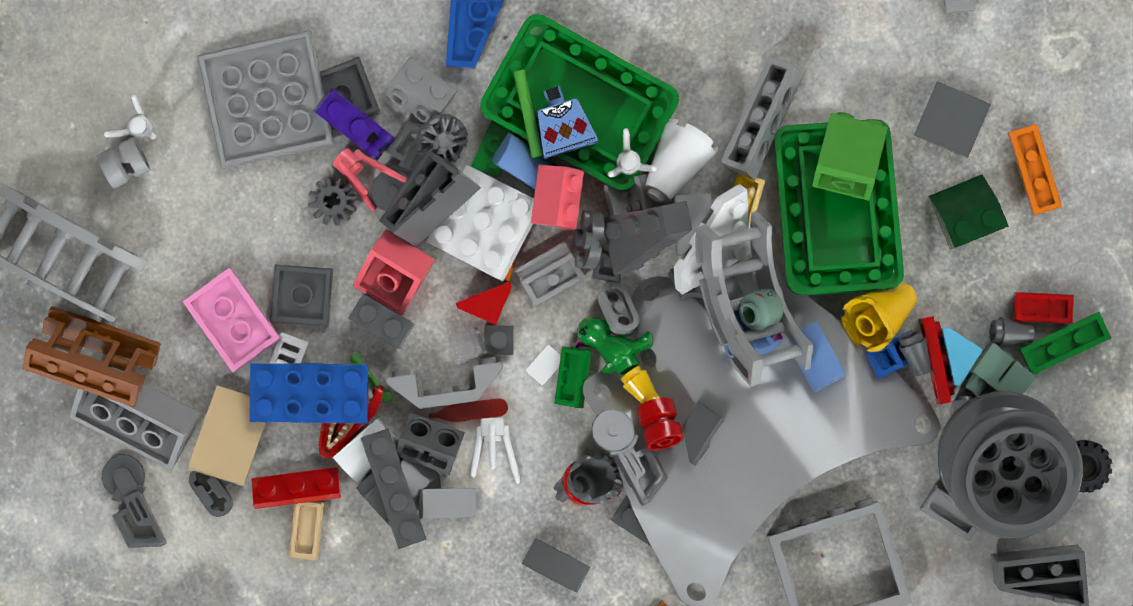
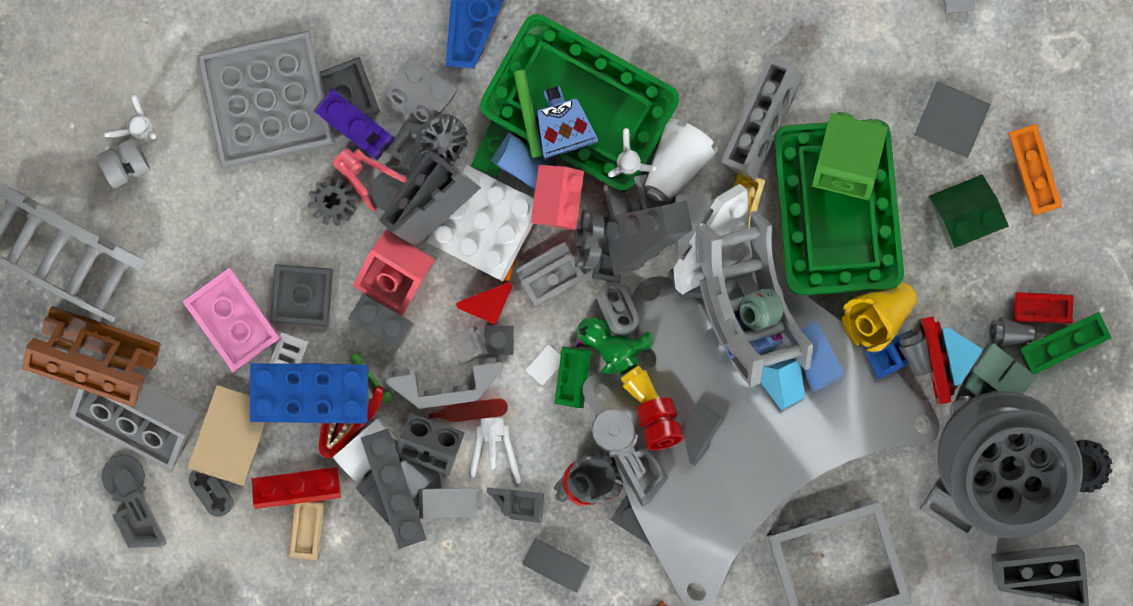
(518, 504): none -> dark grey slope
(784, 382): none -> medium azure slope

